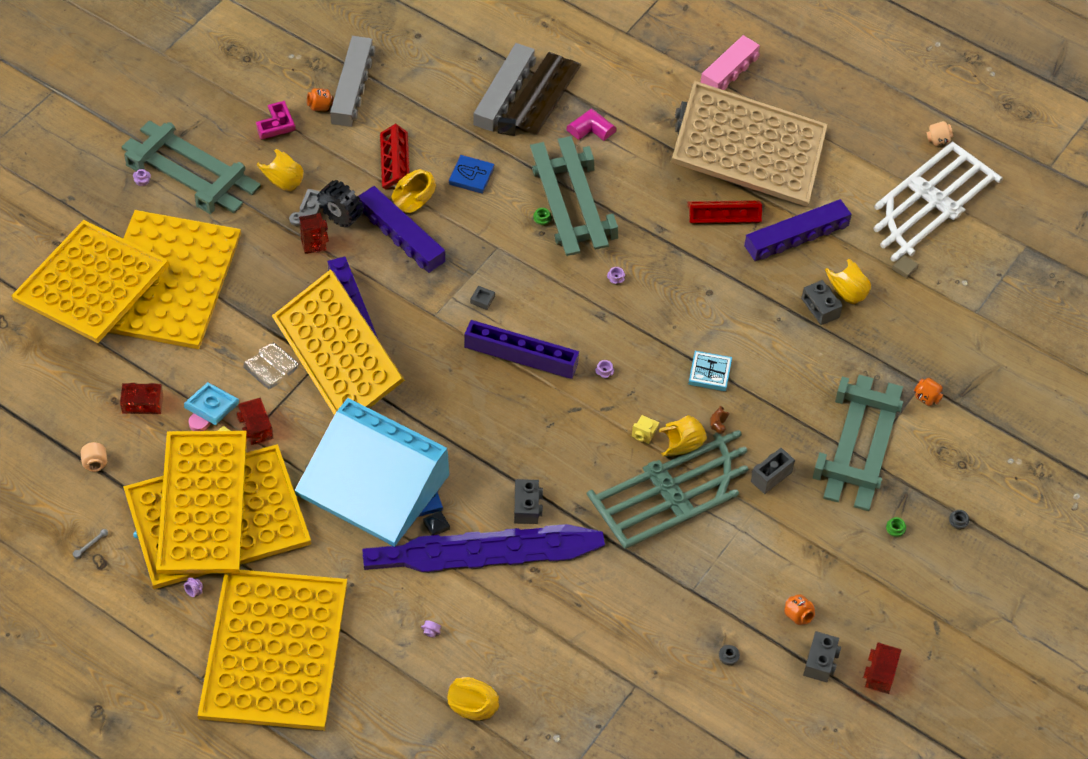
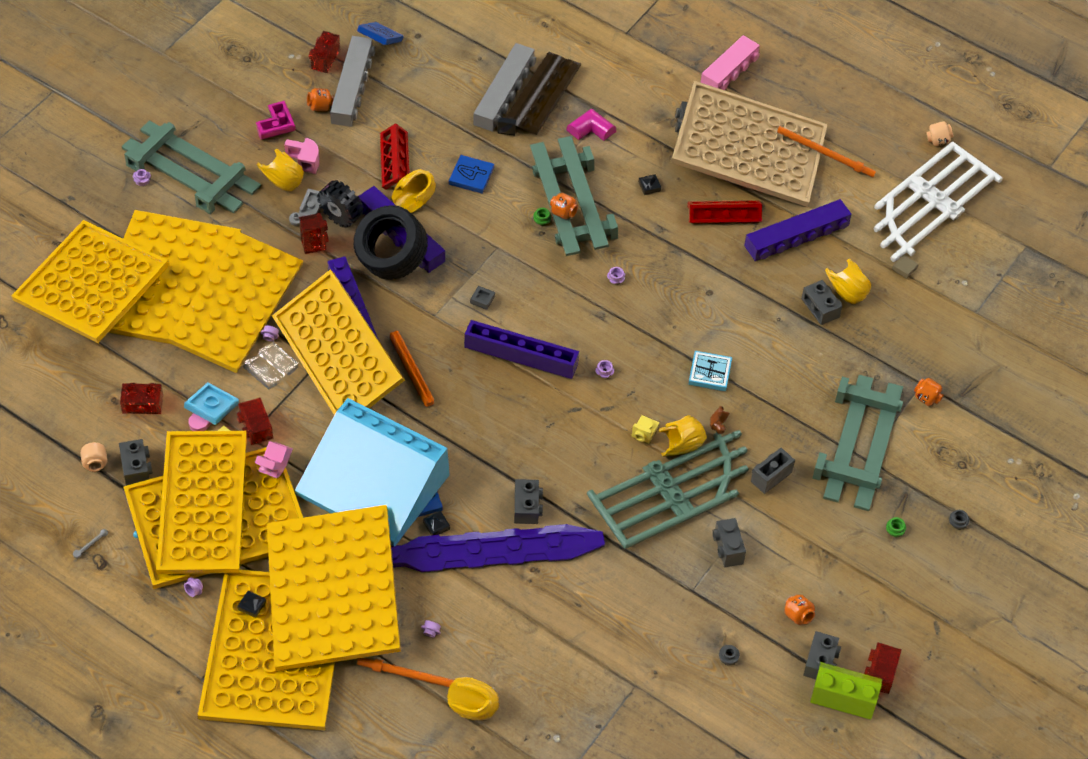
(134, 461): none -> dark grey brick
(235, 302): none -> yellow plate
(251, 604): none -> black tile
(270, 333): none -> lavender plate
(274, 459): none -> bright pink brick
(305, 153): none -> bright pink brick
(325, 51): none -> clear red brick
(332, 588): none -> yellow plate
(374, 225): none -> black tyre
(379, 665): none -> orange bar
(380, 33): none -> blue tile
(412, 368): none -> orange axle
(564, 206): none -> orange head
(649, 184): none -> black tile
(729, 542): none -> dark grey brick
(846, 690): none -> lime slope
(858, 166): none -> orange bar

